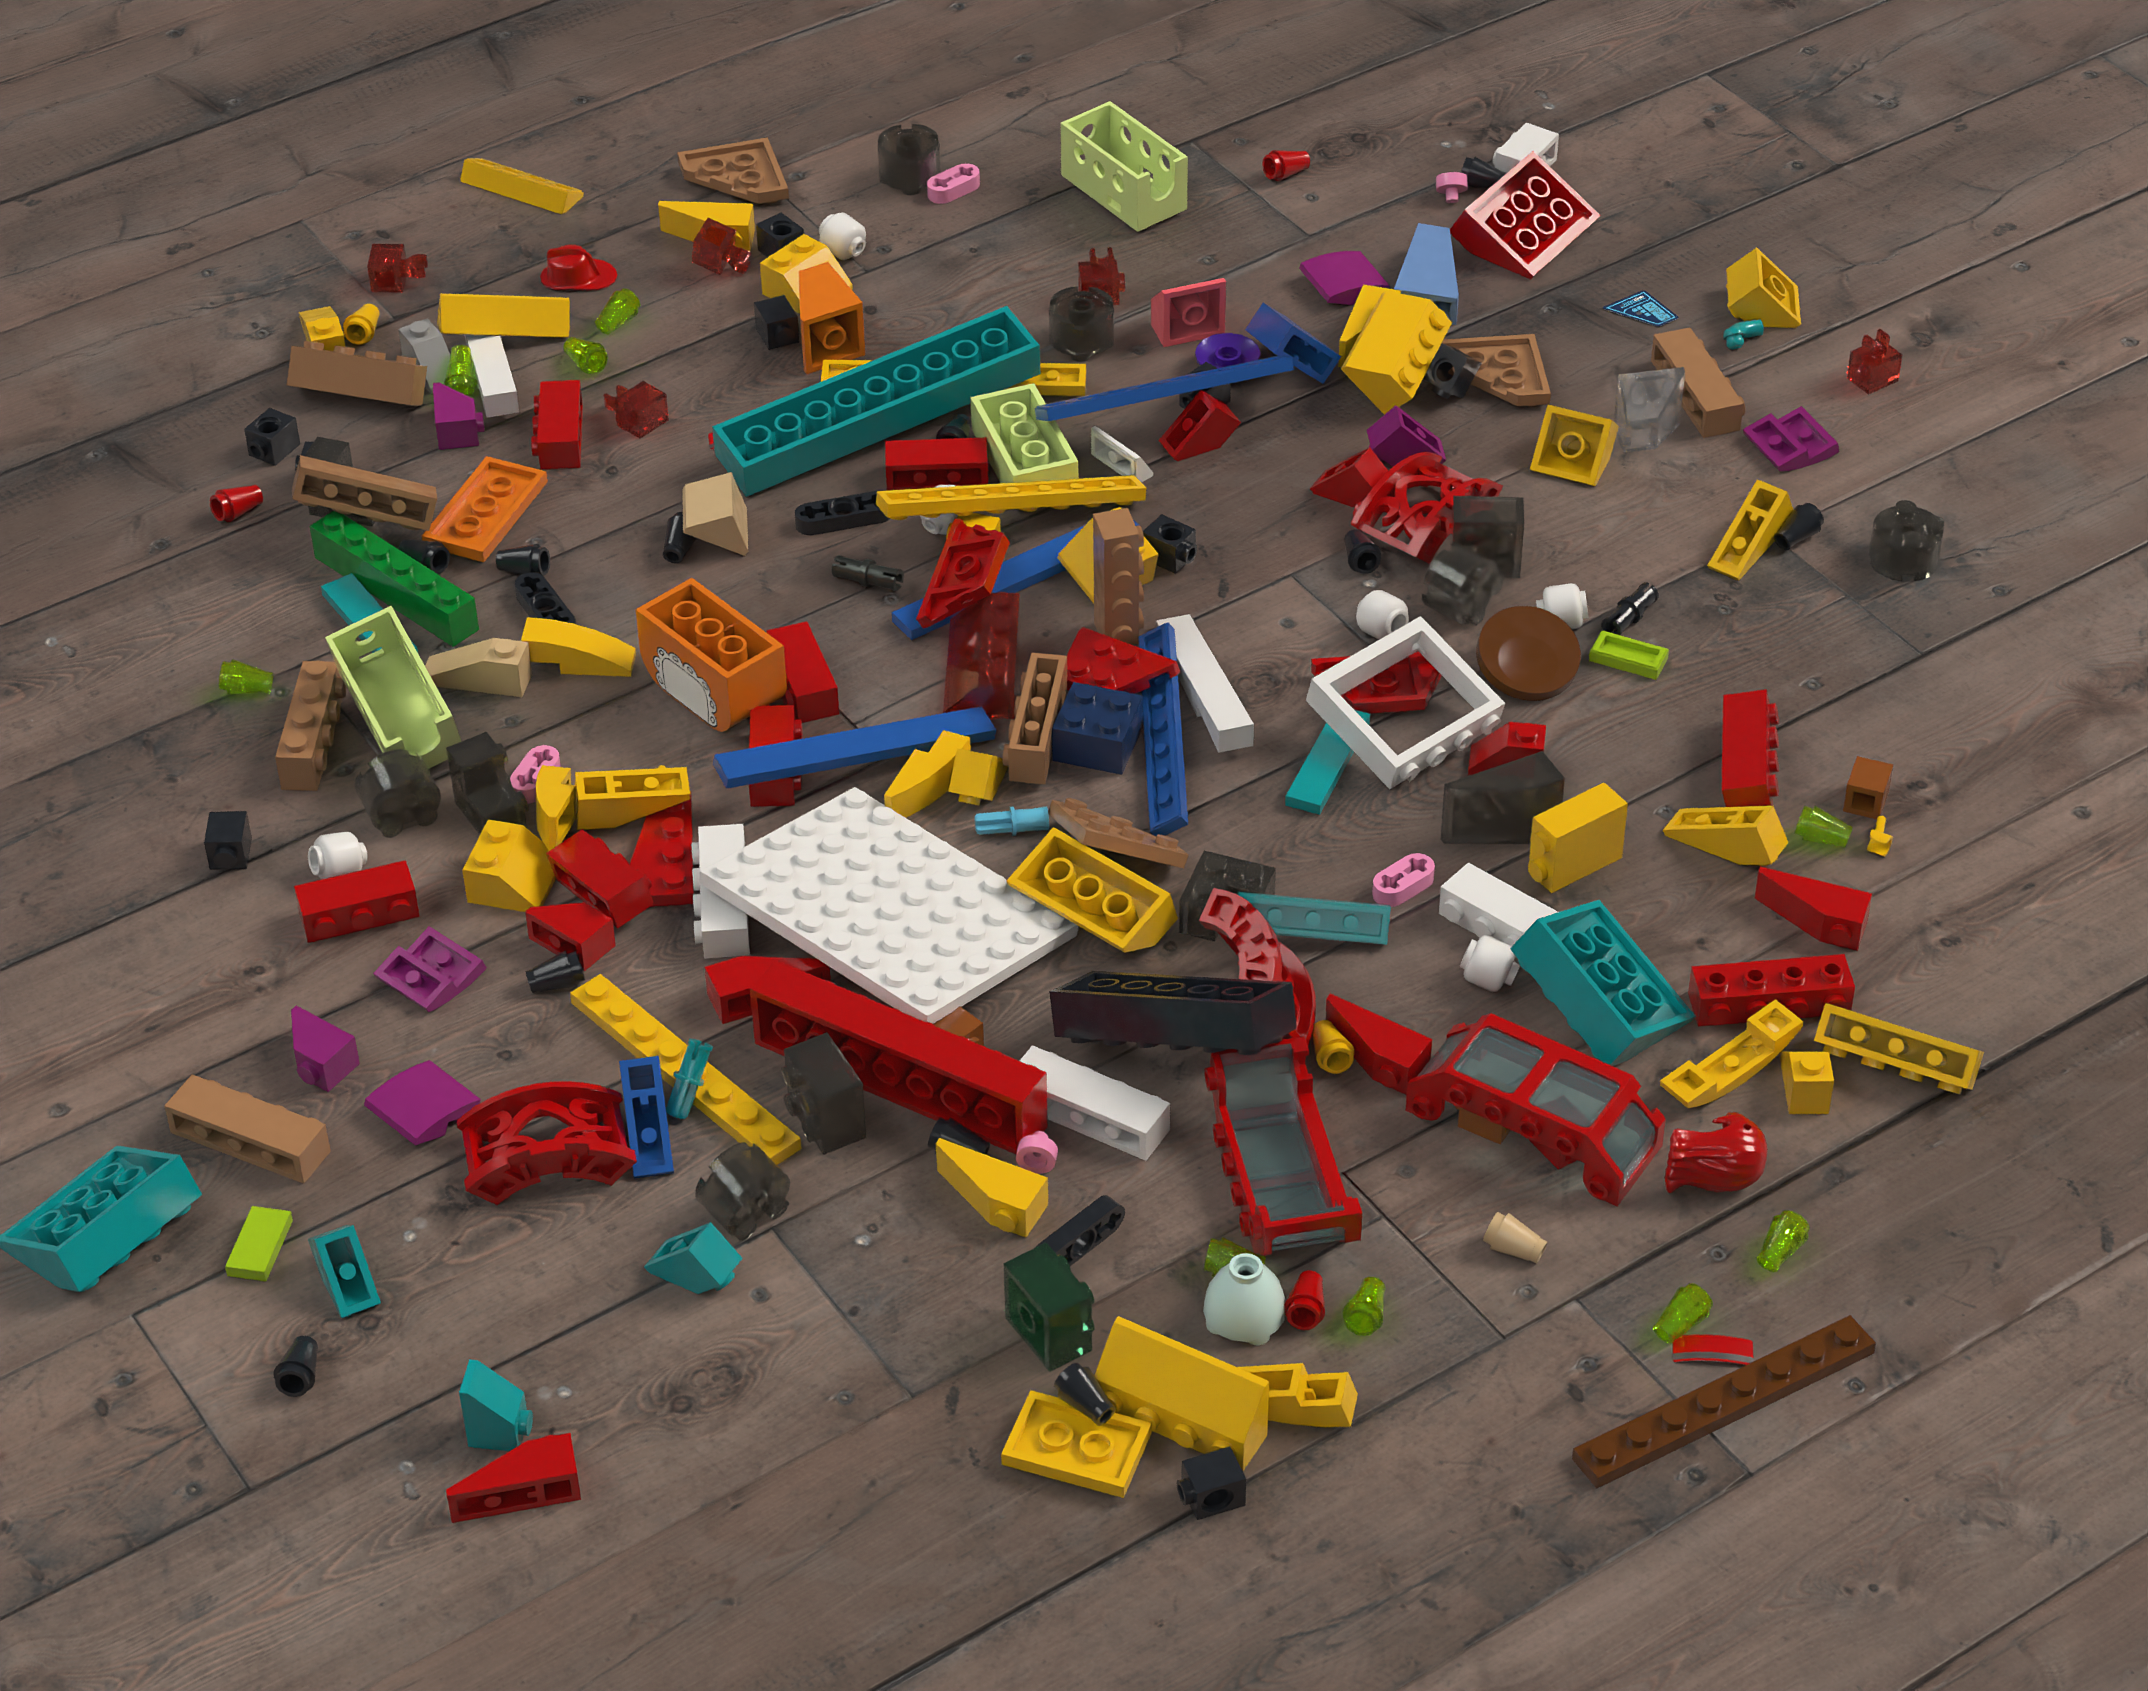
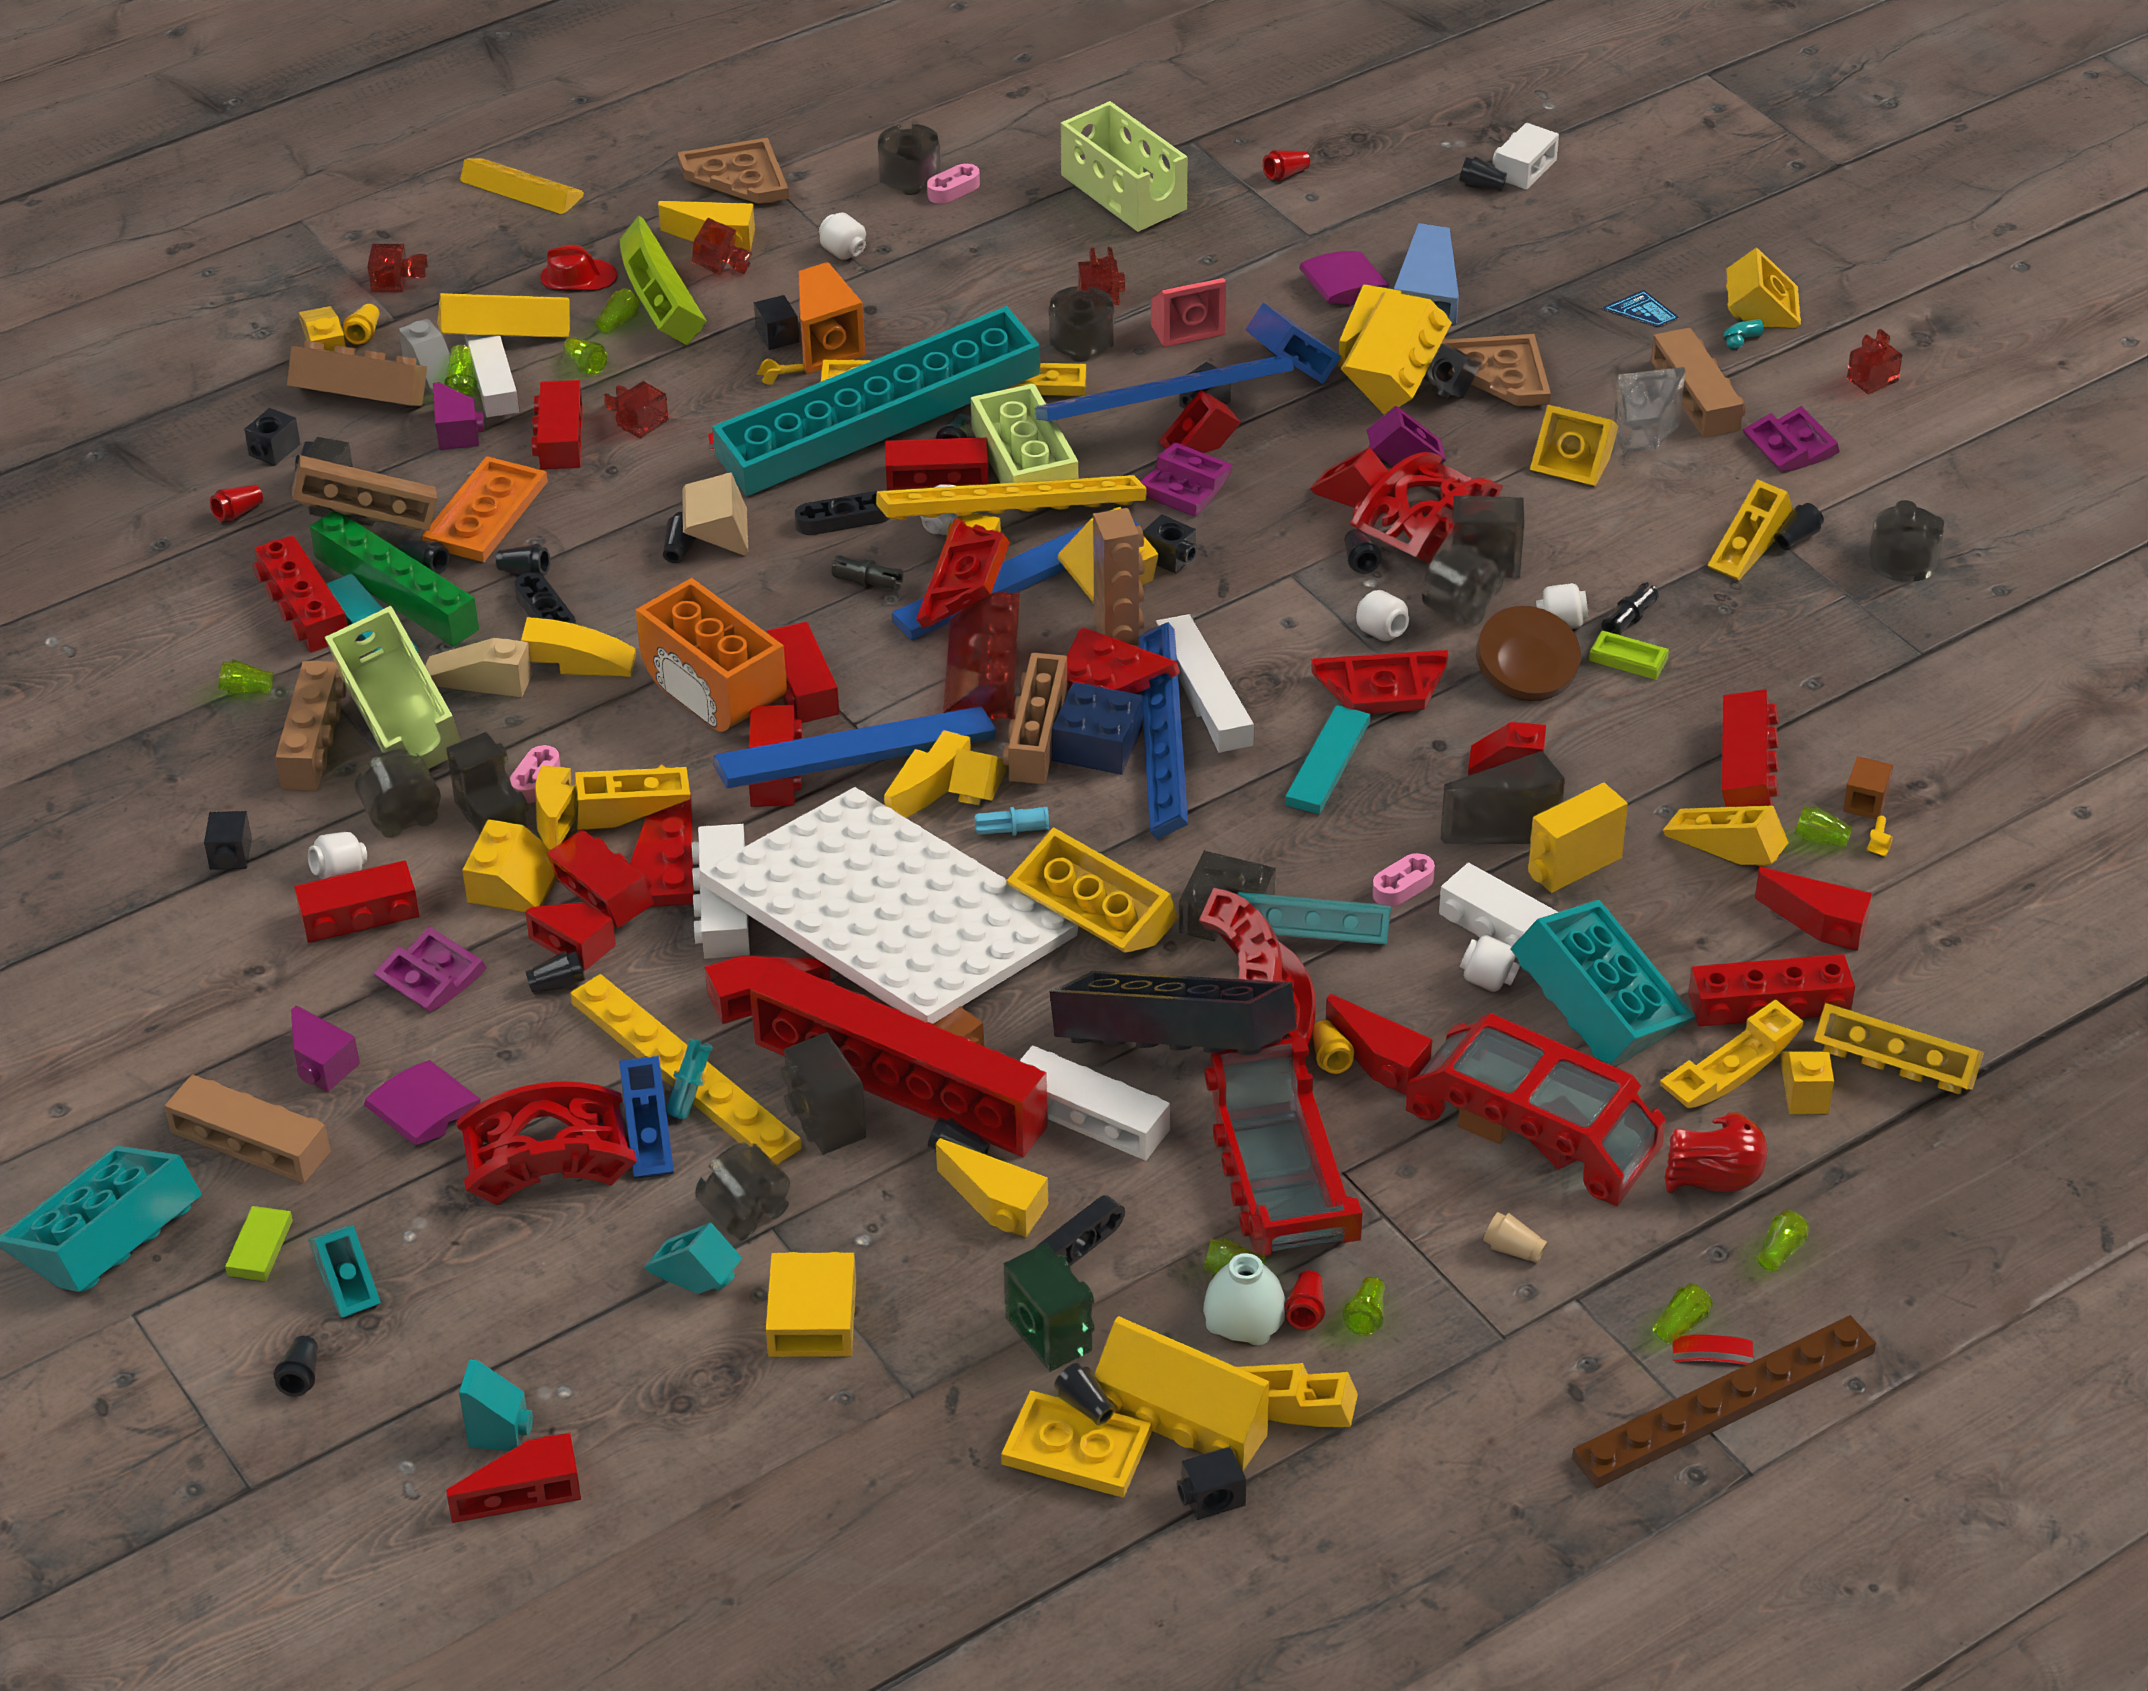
(299, 592): none -> red brick
(659, 284): none -> lime slope
(771, 369): none -> yellow hand
(776, 233): black brick -> none
(782, 268): yellow slope -> none
(811, 1305): none -> yellow brick
(1037, 1153): bright pink tile -> none
(1115, 834): medium nougat plate -> none
(1118, 456): white slope -> none
(1186, 479): none -> magenta slope
(1227, 350): dark purple dish -> none
(1364, 741): white window -> none
(1451, 184): bright pink tile -> none
(1524, 218): red slope -> none

